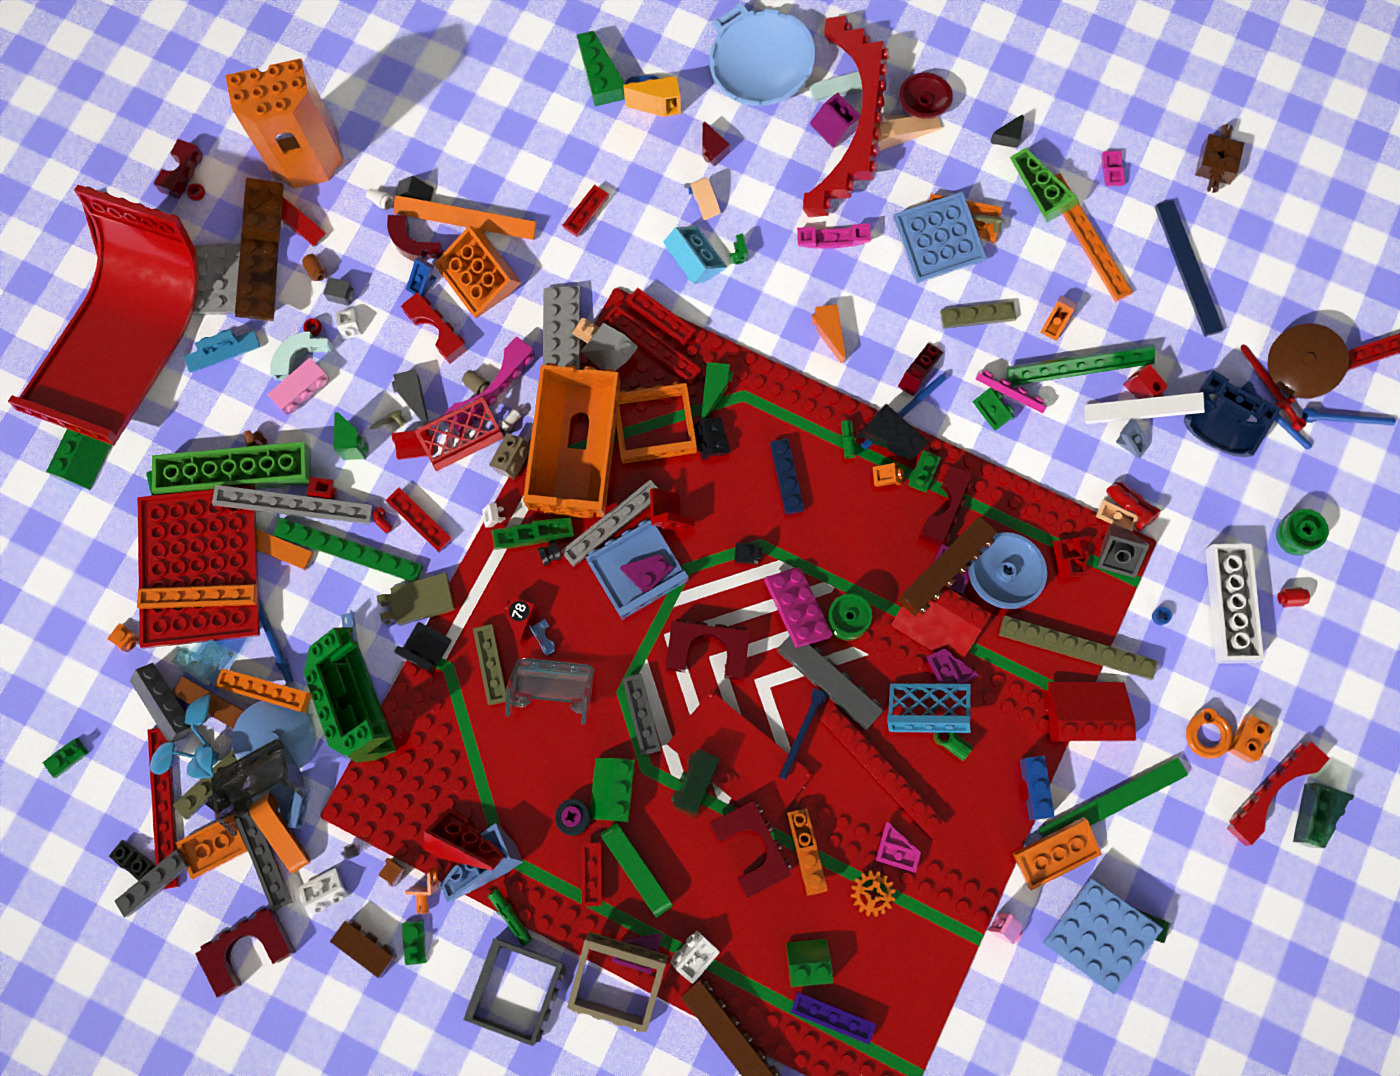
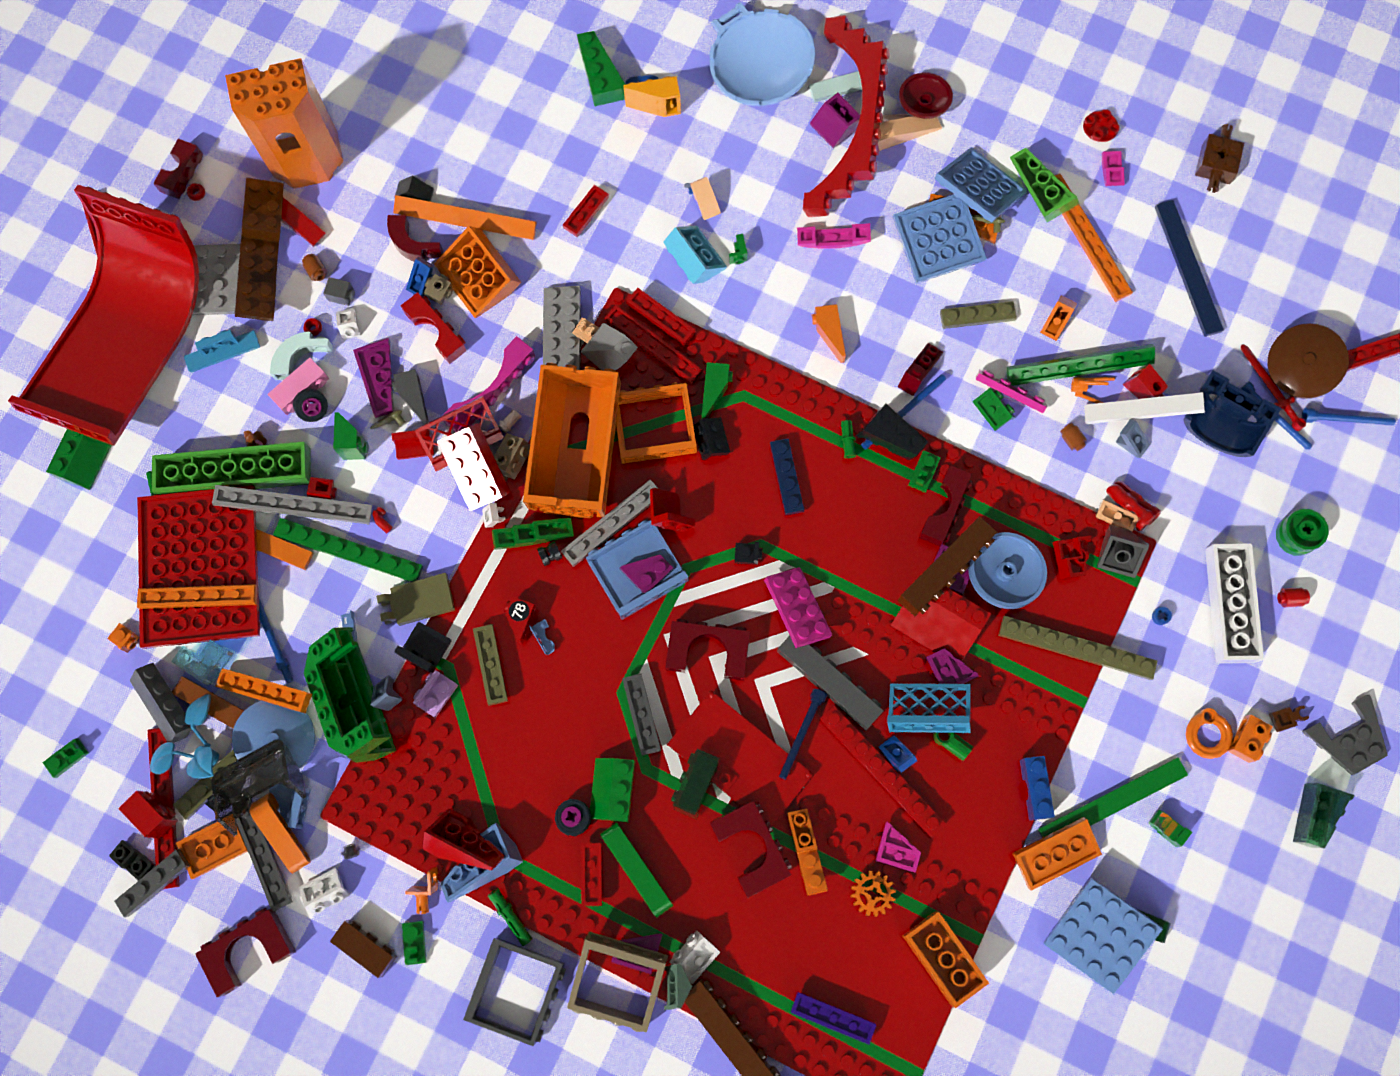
(148, 814): none -> red brick
(315, 410): none -> black wheel
(376, 373): none -> magenta wing
(381, 199): white cone -> none
(384, 696): none -> sand blue slope
(392, 872): dark orange panel -> none
(419, 519): red plate -> none
(434, 693): none -> lavender bracket
(435, 294): none -> dark tan brick
(473, 467): none -> brick
(475, 381): dark tan brick -> none
(550, 682): clear light blue windscreen -> none
(677, 985): none -> sand green slope
(714, 146): dark red slope -> none
(809, 962): green slope -> none
(847, 628): green wheel -> none
(888, 475): orange bracket -> none
(897, 754): none -> blue slope
(945, 959): none -> orange brick
(980, 184): none -> medium blue plate
(1006, 928): bright pink slope -> none
(1009, 134): pearl dark grey slope -> none
(1073, 437): none -> dark orange brick
(1081, 384): none -> orange plant
(1090, 712): red slope -> none
(1101, 126): none -> red dish
(1169, 829): none -> green leg
(1251, 821): red arch -> none
(1286, 719): none -> reddish brown plate
(1357, 746): none -> dark grey wing

